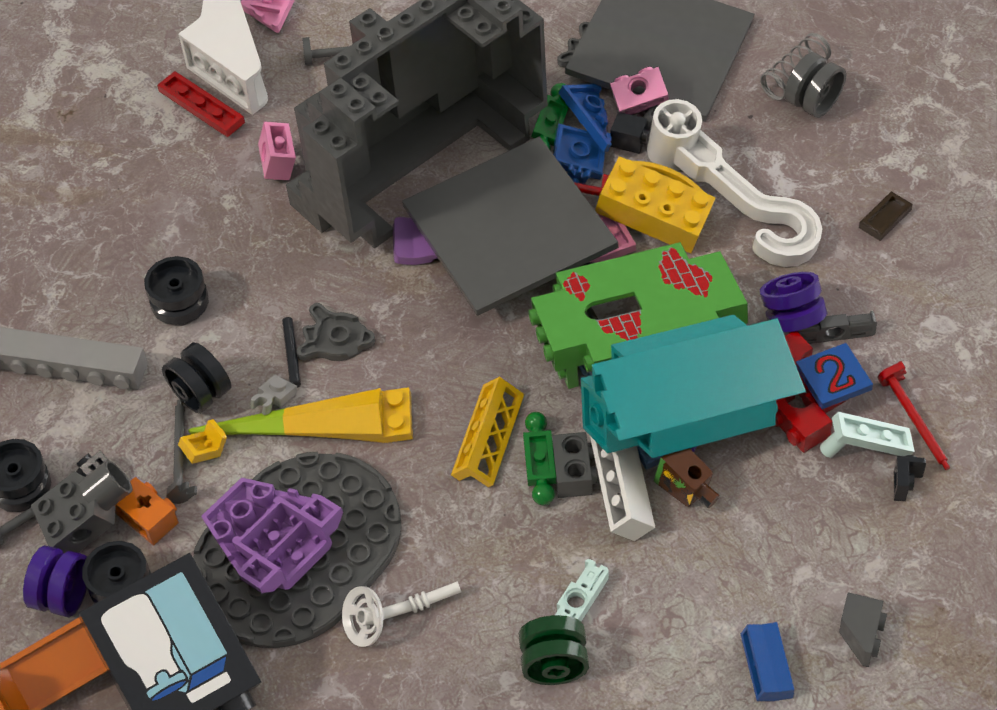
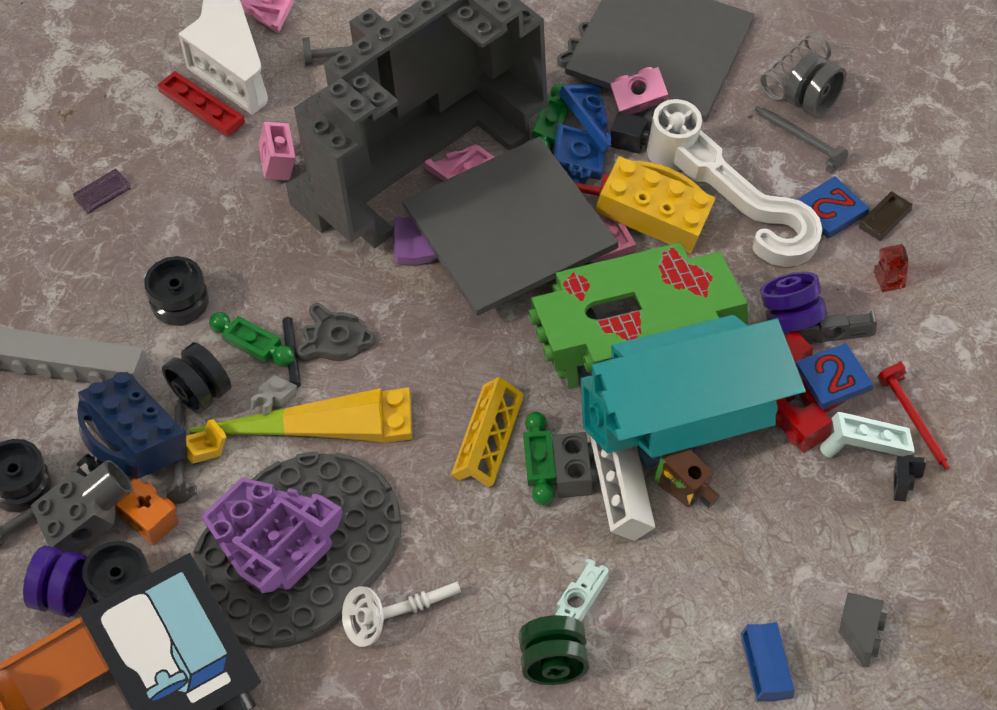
(102, 191): none -> clear purple tile
(131, 425): none -> dark blue piece
(251, 339): none -> green plate
(457, 162): none -> bright pink wing
(835, 206): none -> blue tile
(837, 155): none -> dark grey piece
(892, 264): none -> clear red leg

